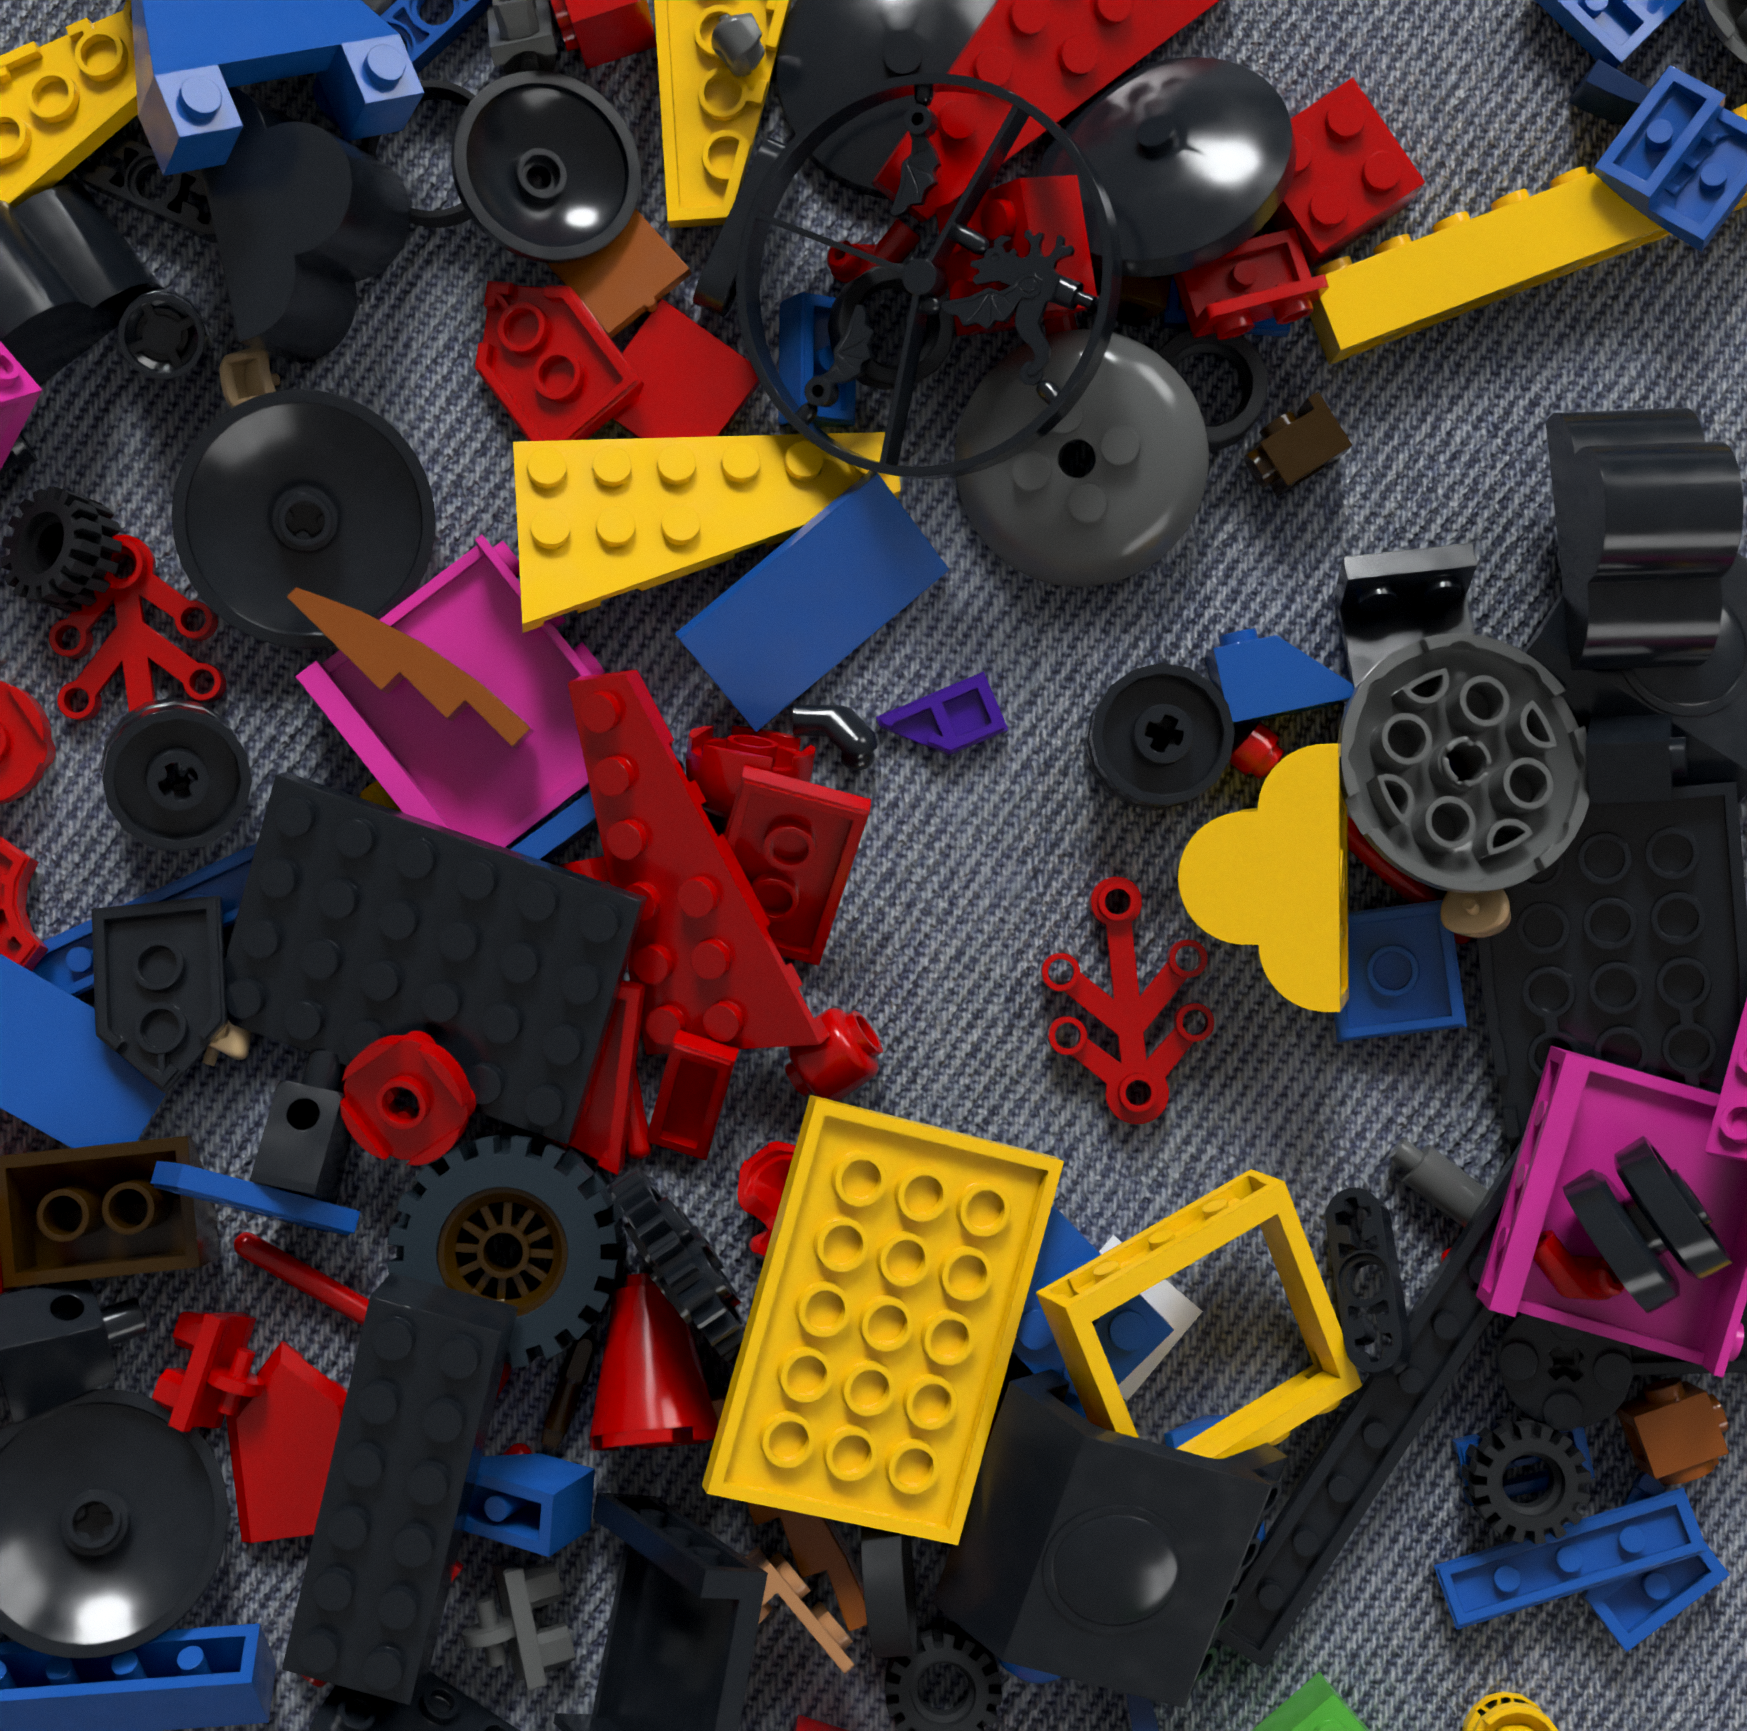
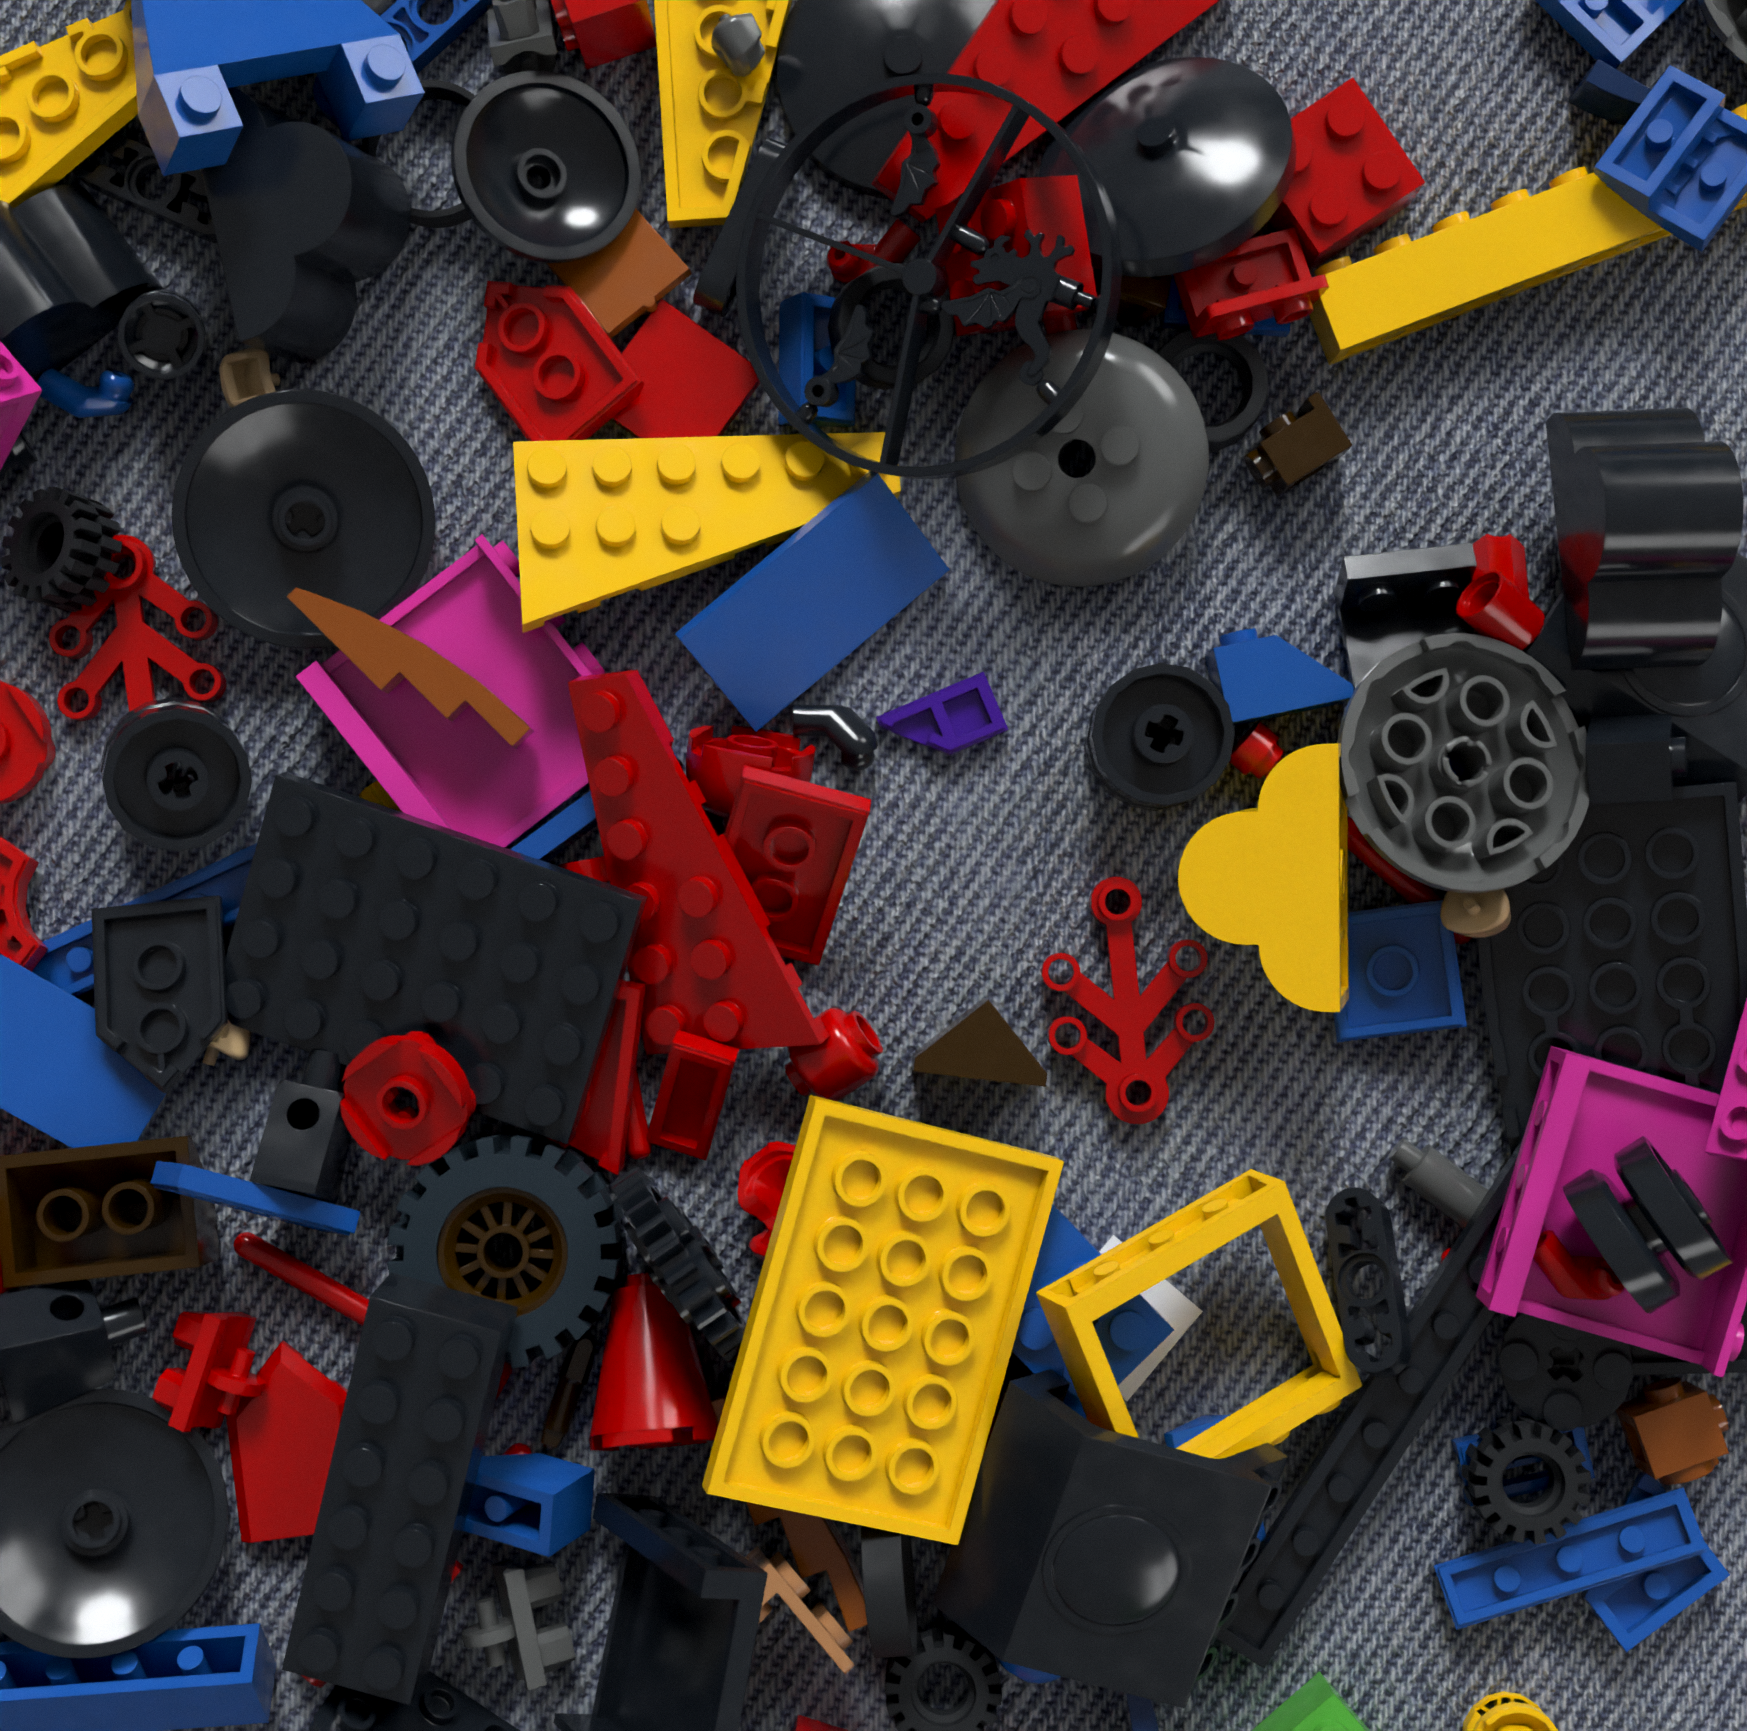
(82, 401): none -> blue arm
(980, 1048): none -> dark brown slope
(1498, 595): none -> red piece

